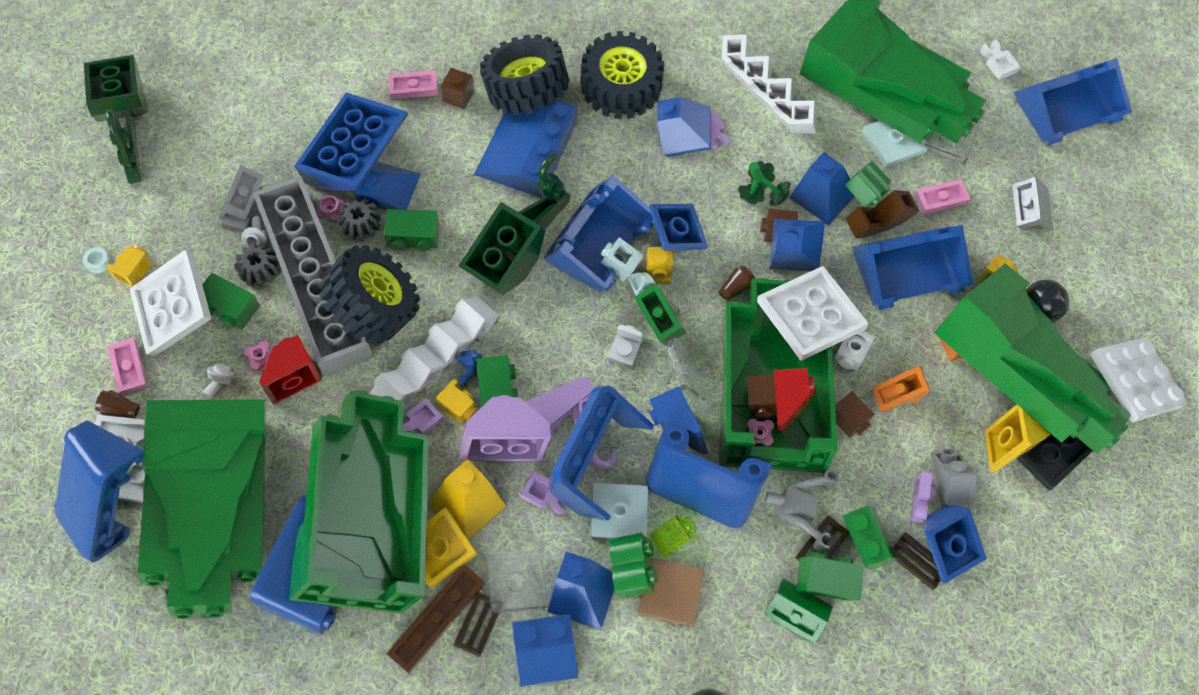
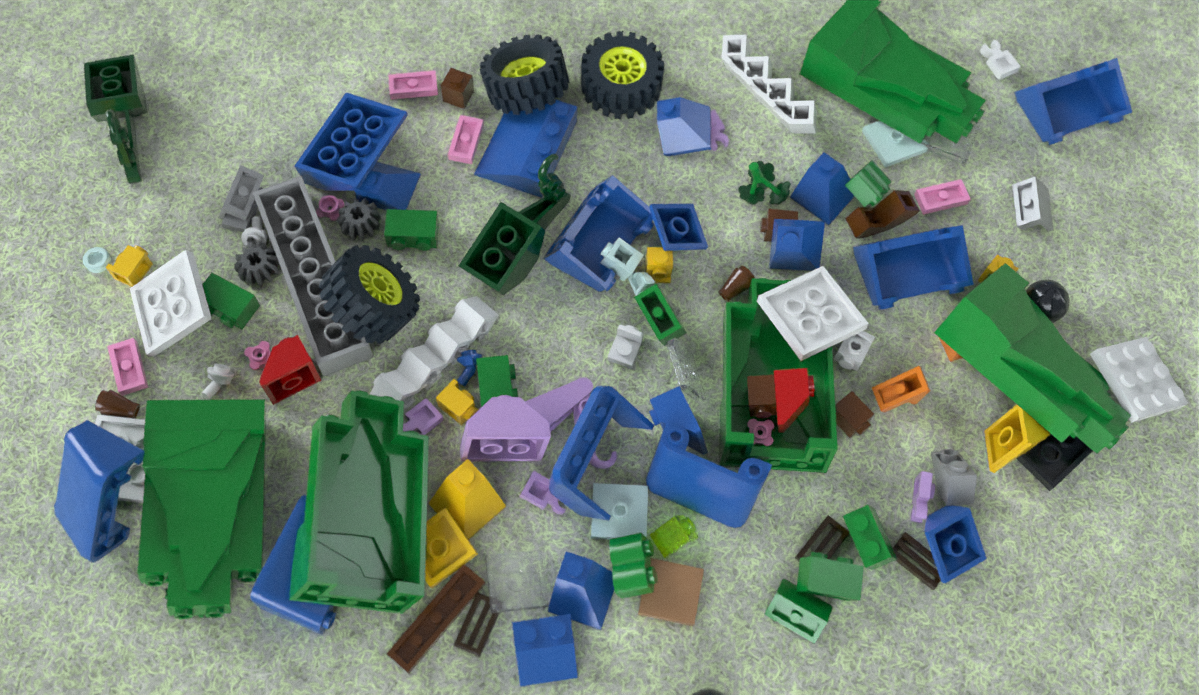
(465, 139): none -> bright pink plate
(801, 507): light grey piece -> none

